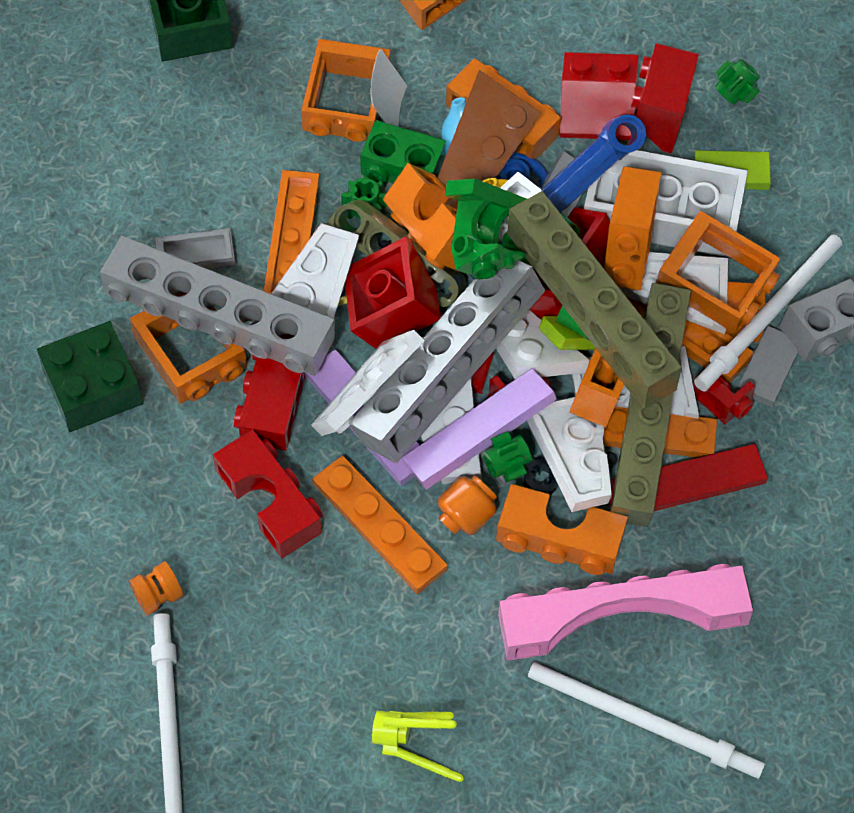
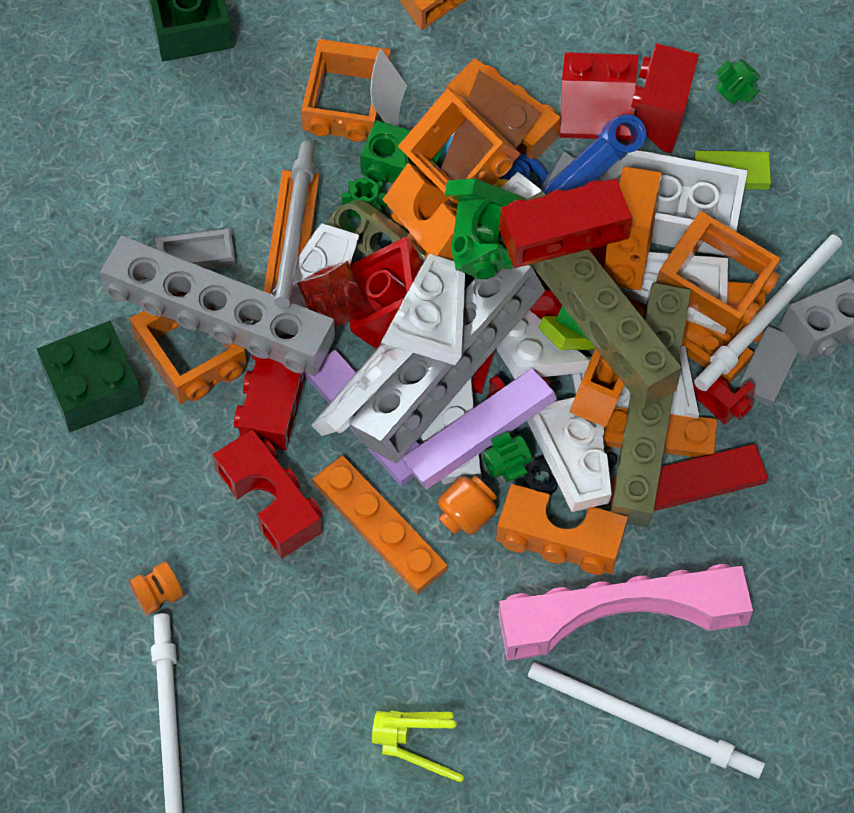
(302, 175): none -> light grey bar
(333, 292): none -> clear red brick
(431, 313): none -> white wing
(447, 116): none -> orange window
(565, 222): none -> red brick

